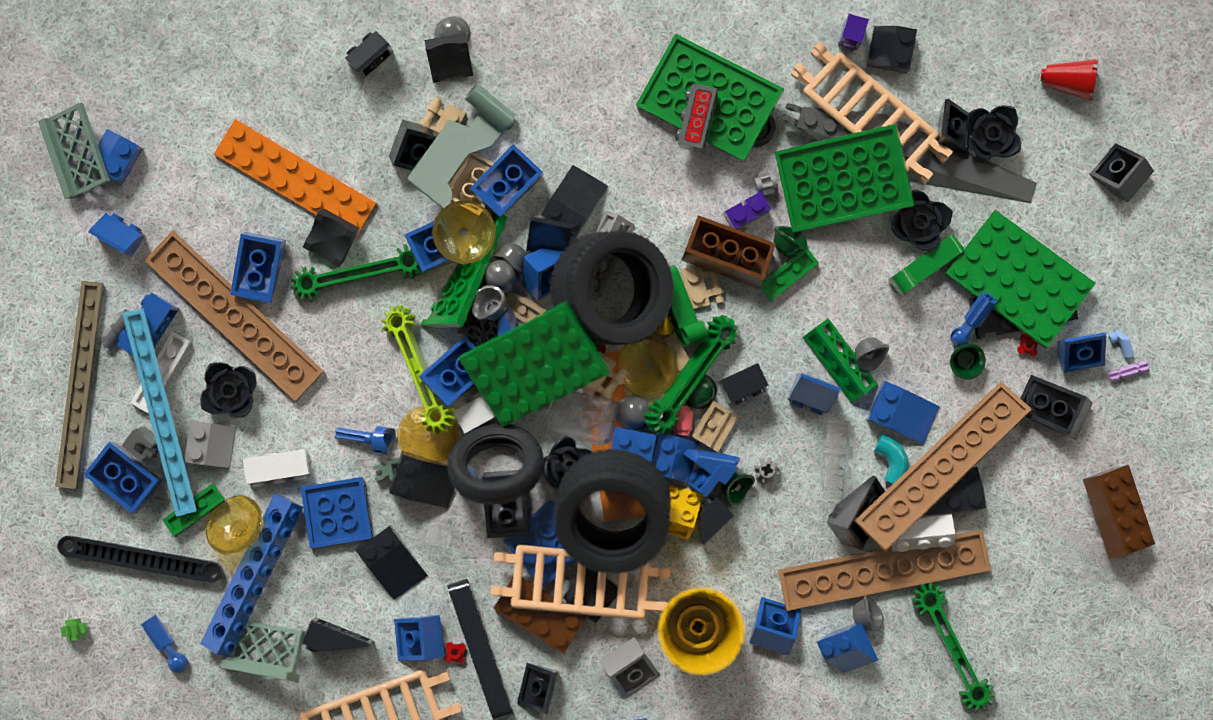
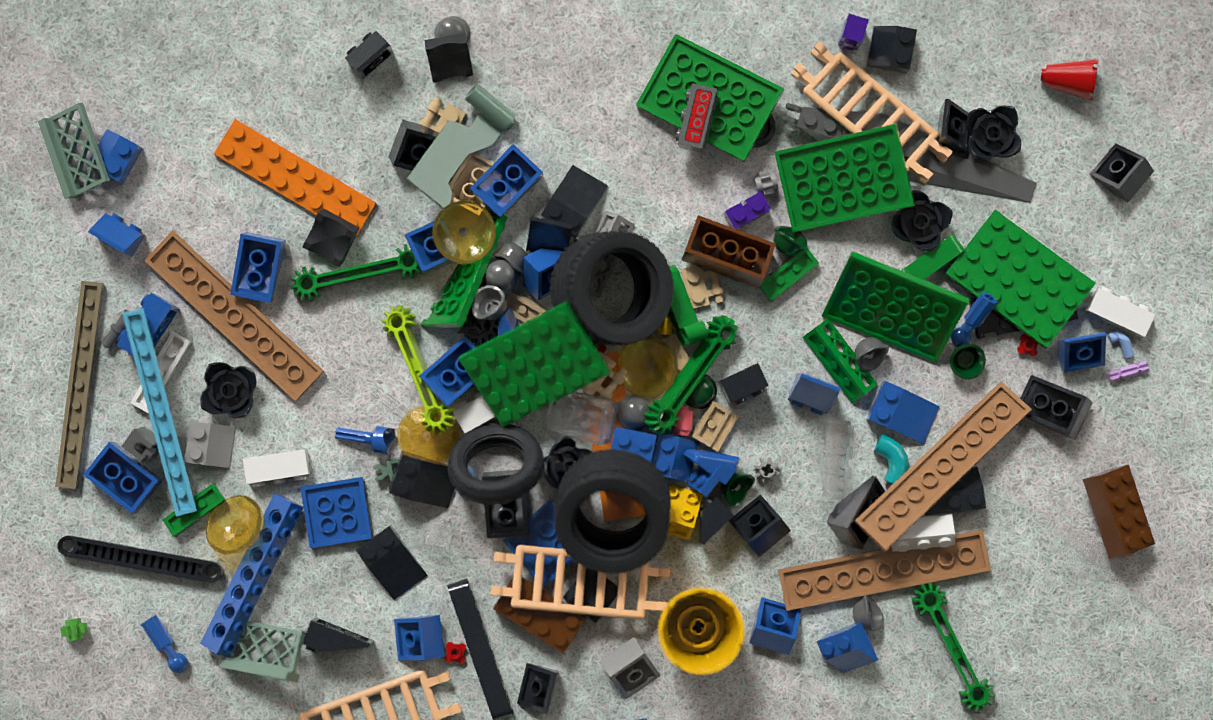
(759, 525): none -> black slope
(894, 306): none -> green plate
(1120, 312): none -> white brick

